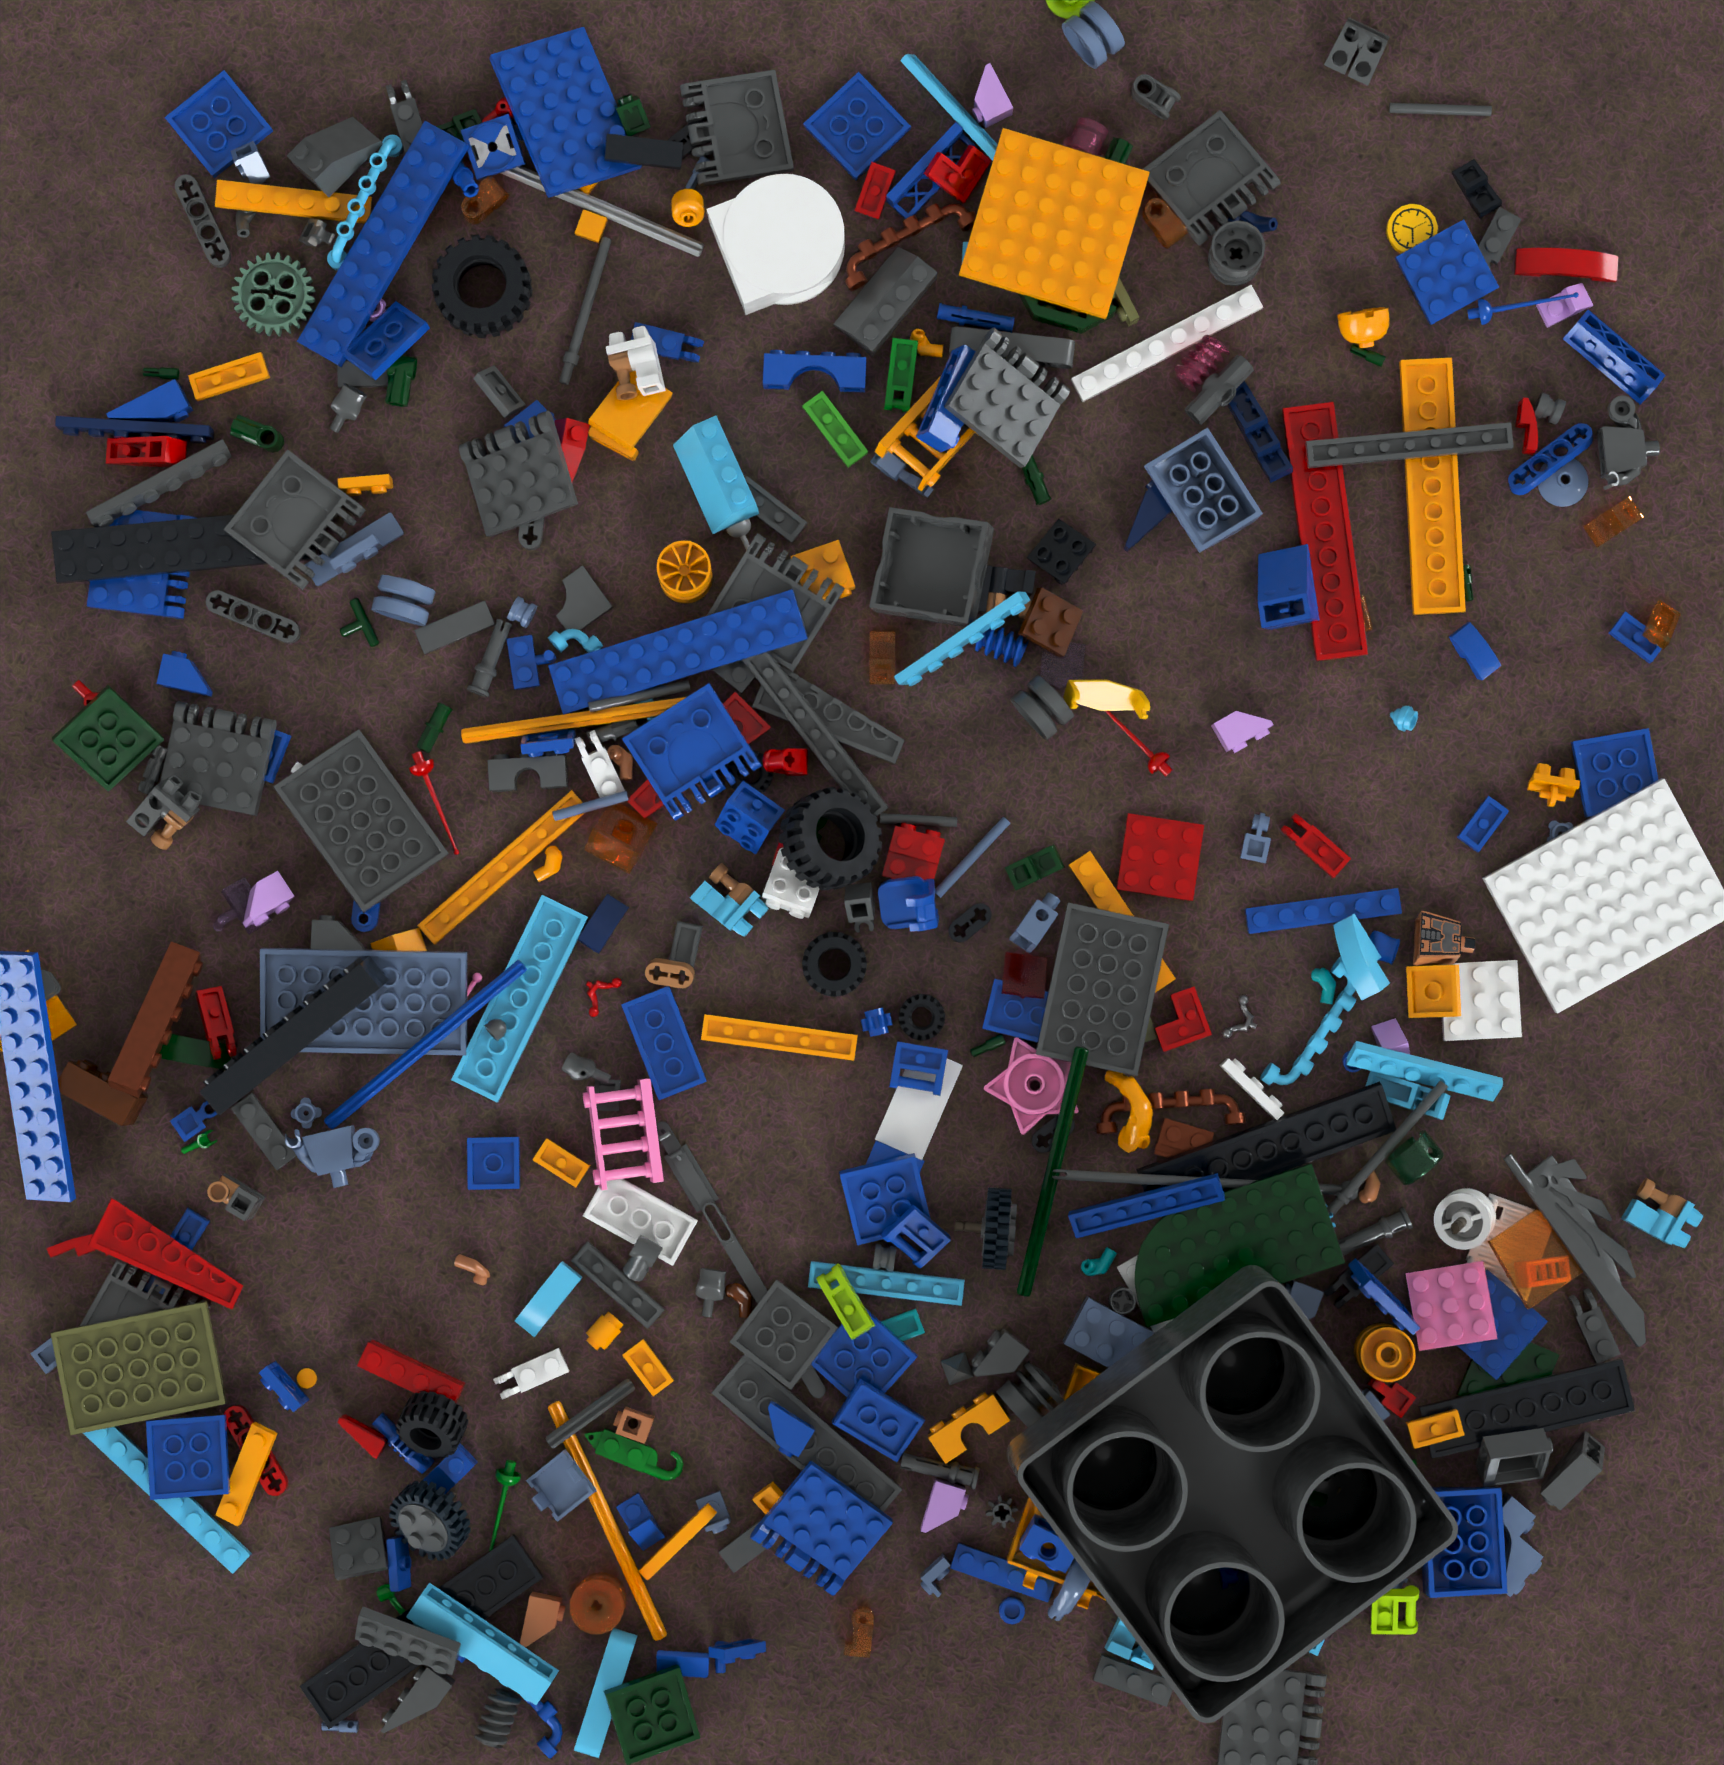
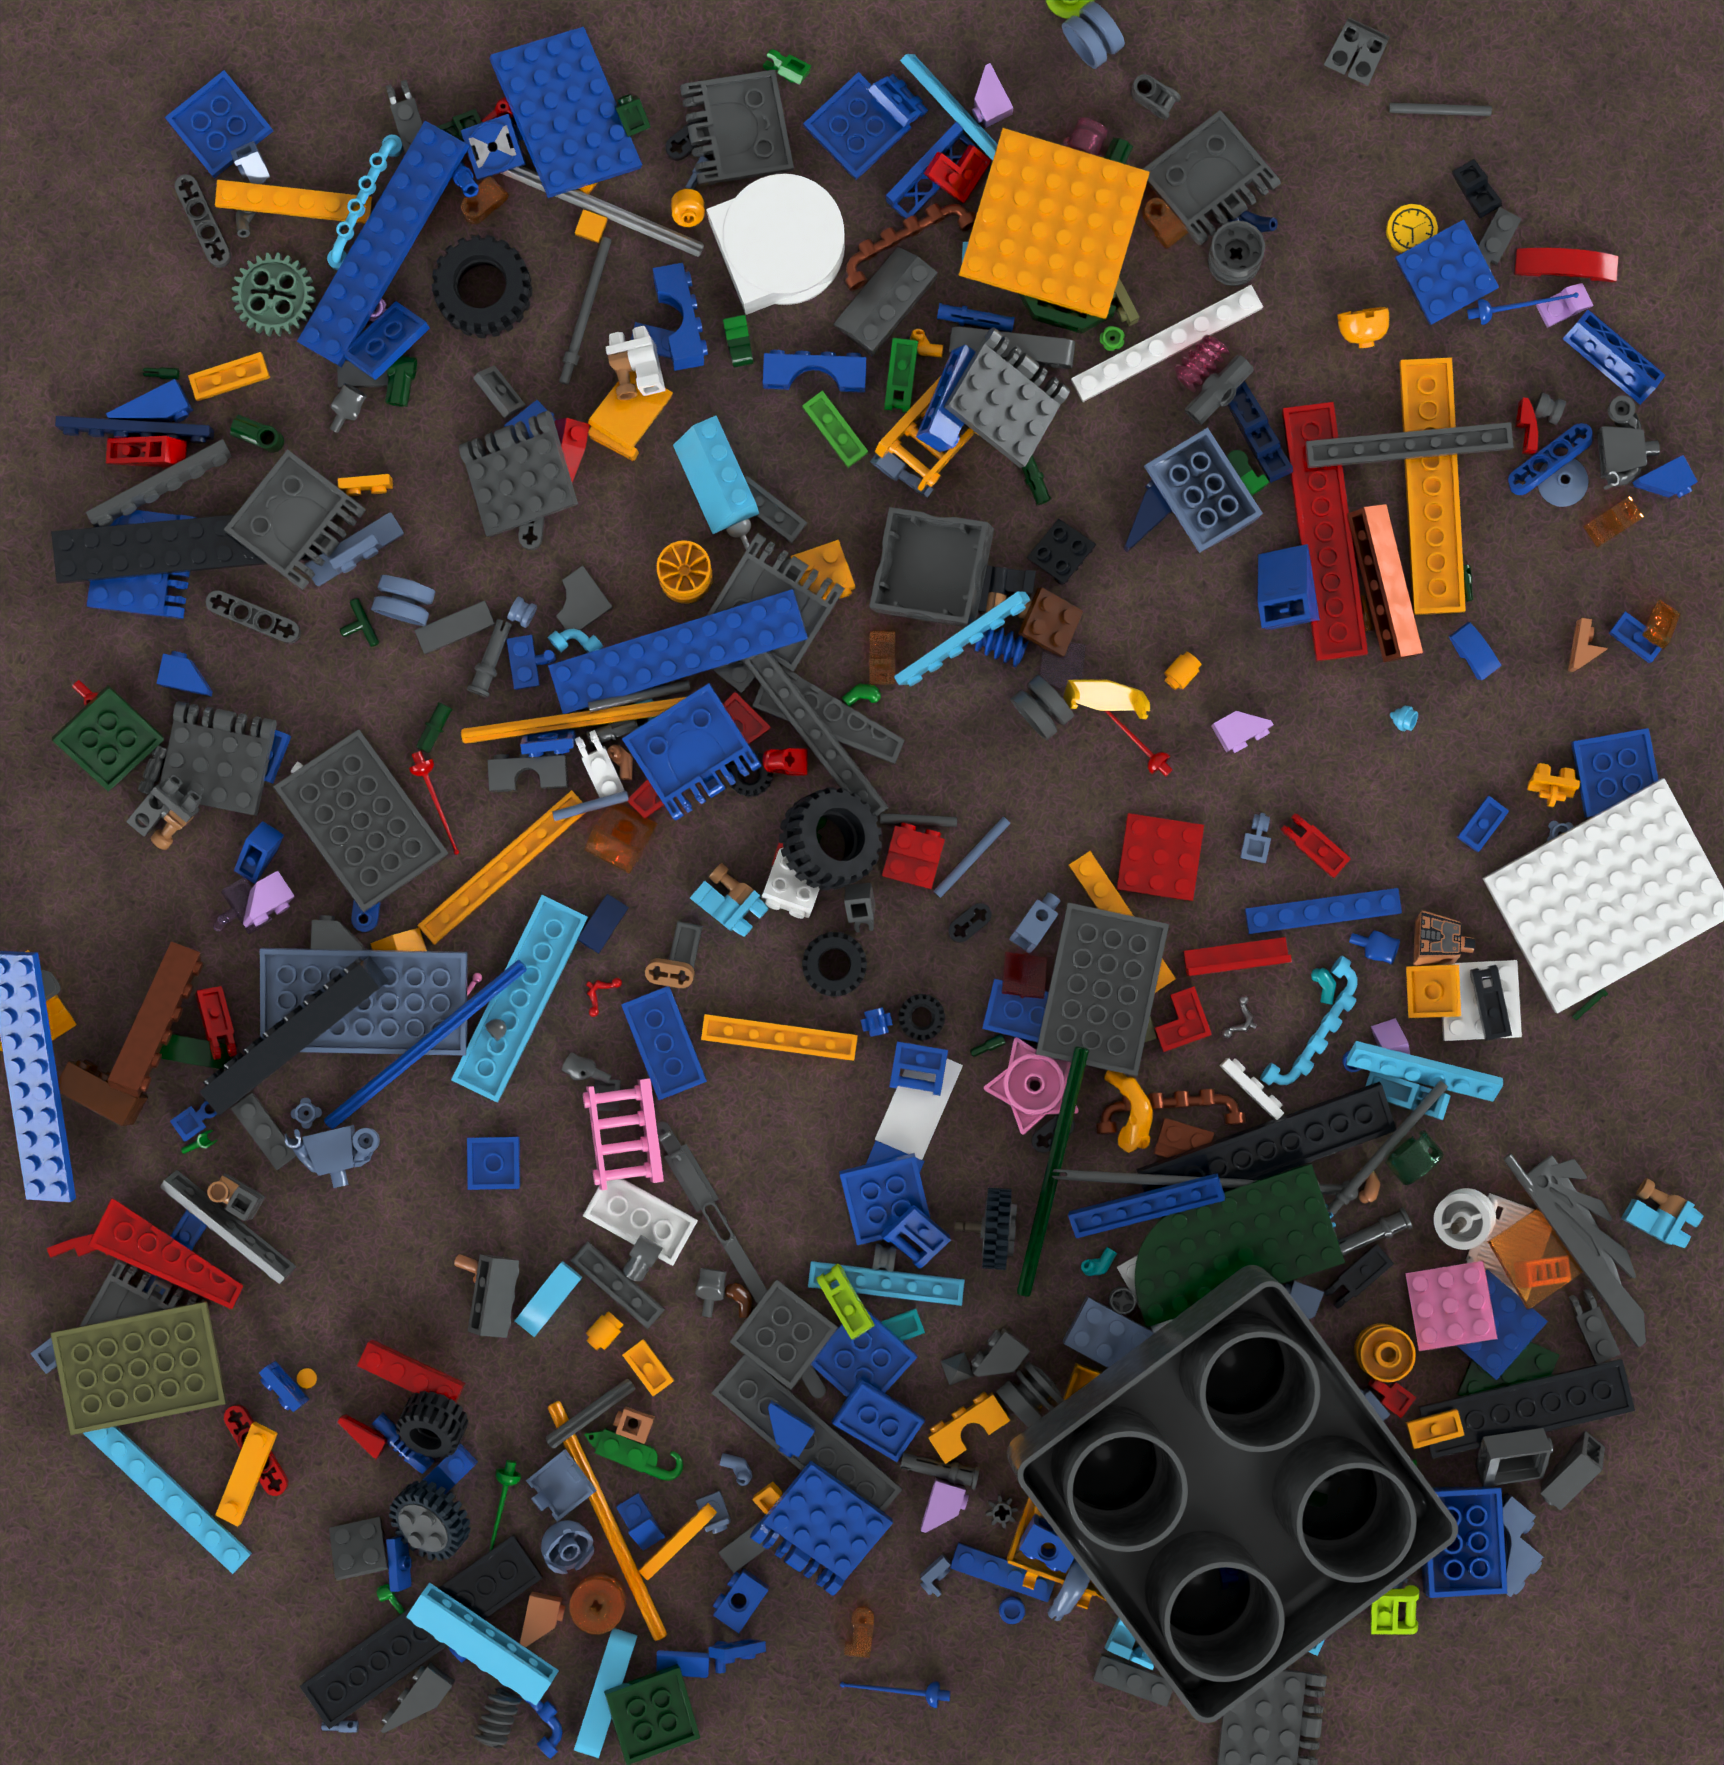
(188, 1457): blue plate -> none
(228, 1227): none -> dark grey plate
(258, 852): none -> blue slope
(315, 233): dark grey plate -> none
(334, 154): dark grey slope -> none
(407, 1641): dark grey plate -> none
(493, 1296): none -> dark grey brick
(534, 1372): white hinge -> none
(552, 864): light orange arm -> none
(561, 1162): light orange plate -> none
(566, 1546): none -> sand blue cylinder
(643, 151): black tile -> none
(673, 289): none -> blue arch
(737, 1615): none -> blue brick
(738, 340): none -> leg
(739, 1466): none -> sand blue arm
(748, 817): blue bracket -> none
(788, 67): none -> green plate
(863, 691): none -> green arm
(875, 190): red plate -> none
(898, 99): none -> blue plate
(908, 903): blue piece -> none
(932, 1693): none -> blue sword
(1034, 867): dark green slope -> none
(1115, 332): none -> bright green plate
(1182, 671): none -> light orange brick
(1236, 956): none -> red fence
(1240, 463): none -> leg
(1359, 957): medium azure slope -> none
(1368, 355): dark green pin -> none
(1384, 583): none -> brick
(1384, 1299): blue plate -> none
(1491, 1003): none -> black plate
(1581, 651): none -> nougat slope
(1590, 1003): none -> dark green piece
(1668, 479): none -> blue slope

